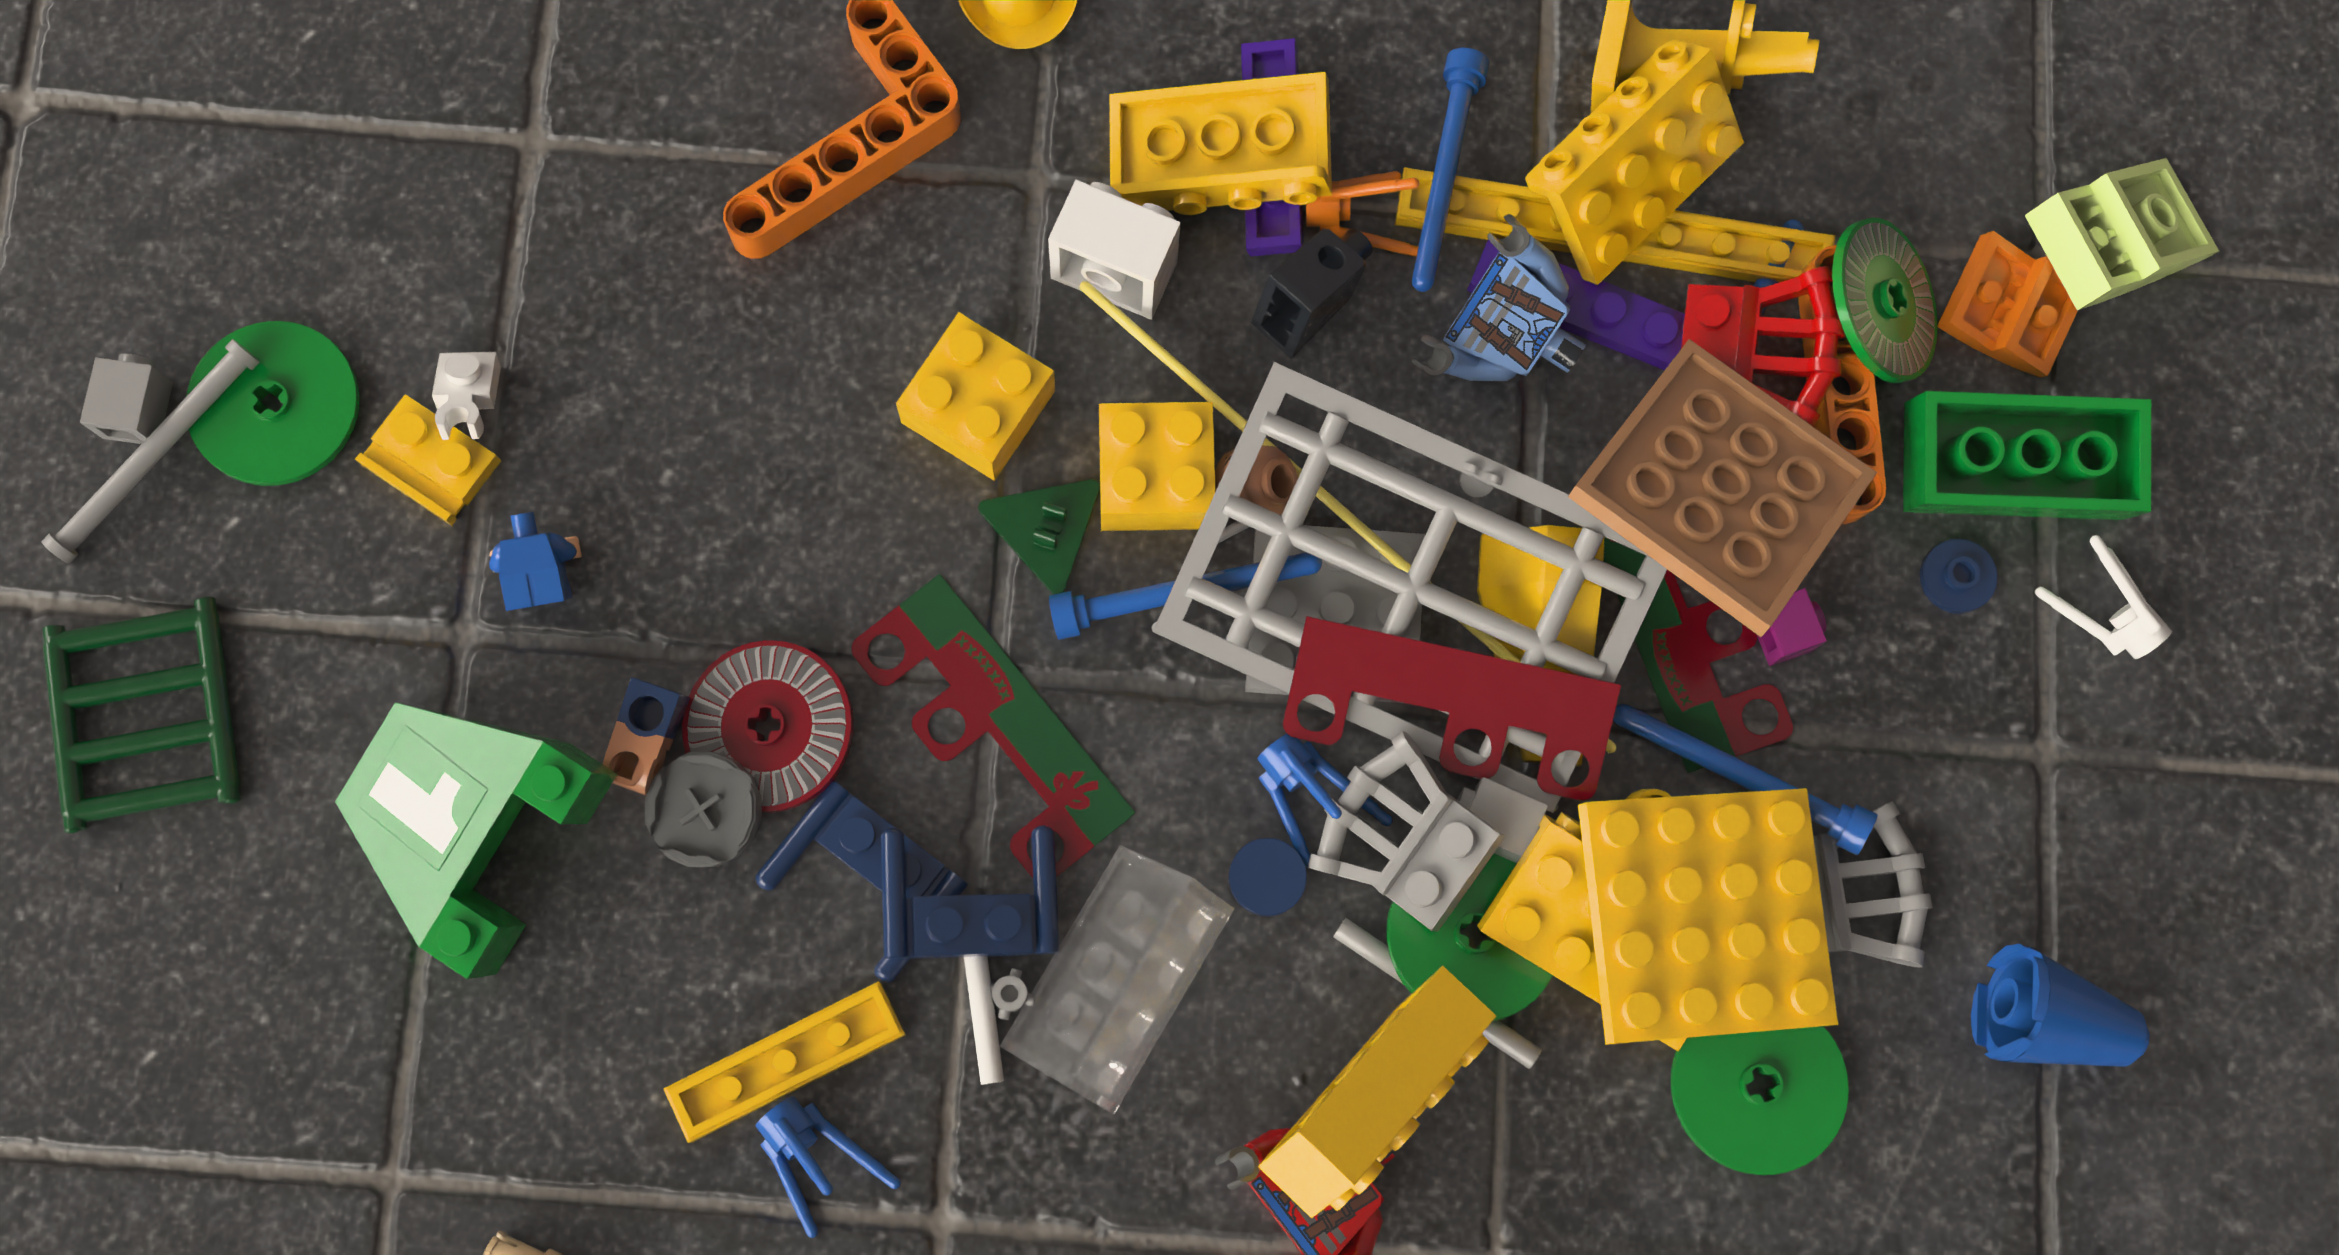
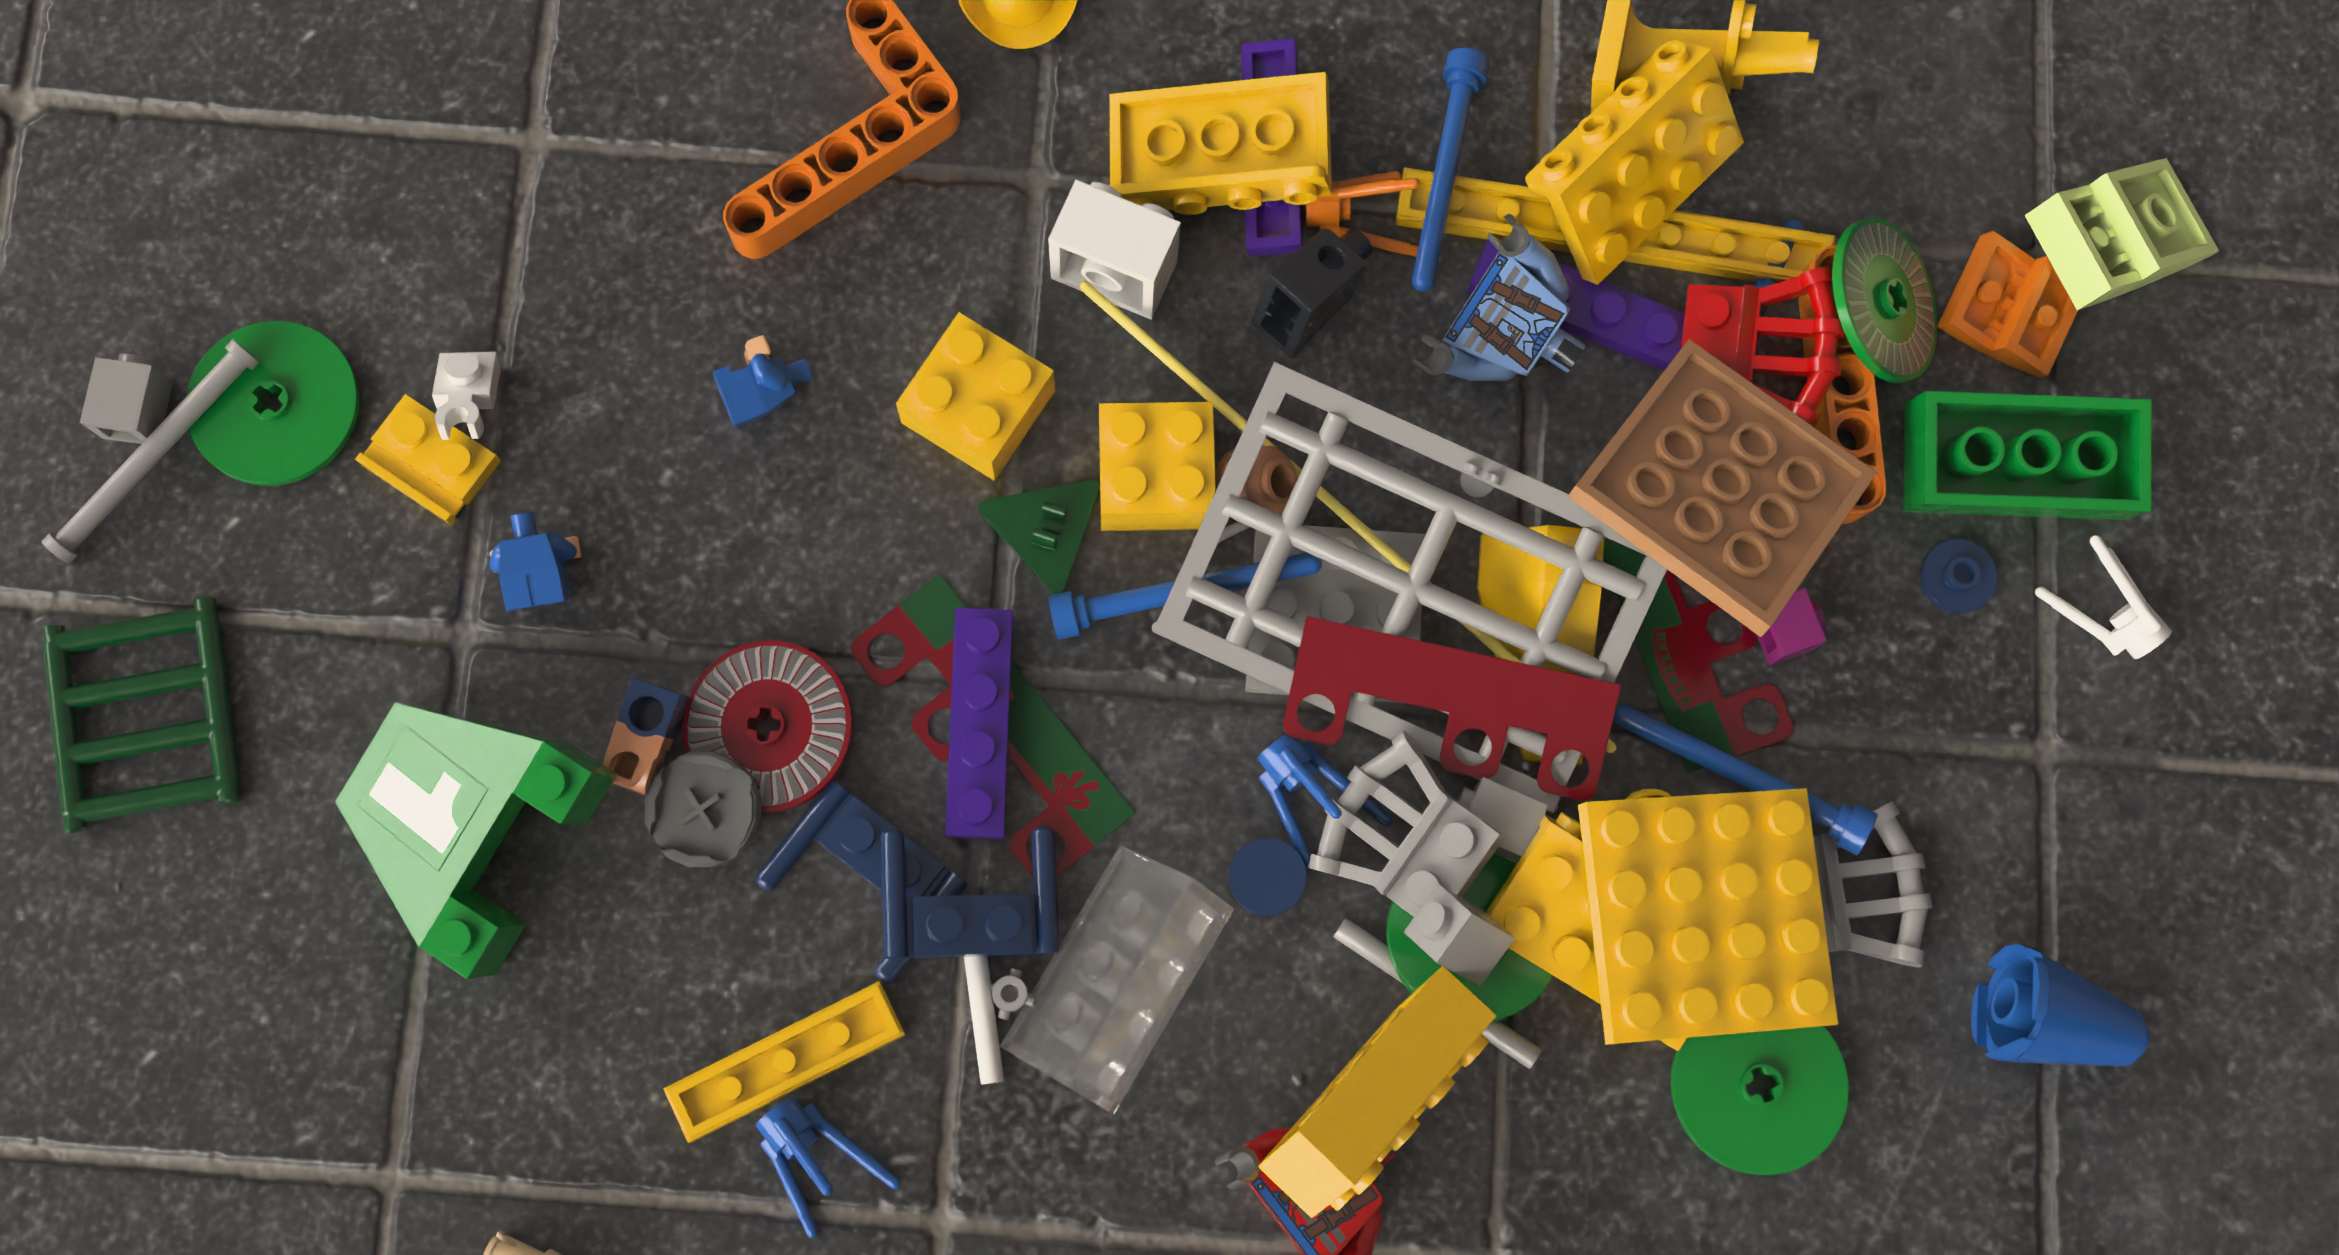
(761, 386): none -> blue piece
(979, 724): none -> dark purple plate
(1459, 935): none -> light grey brick

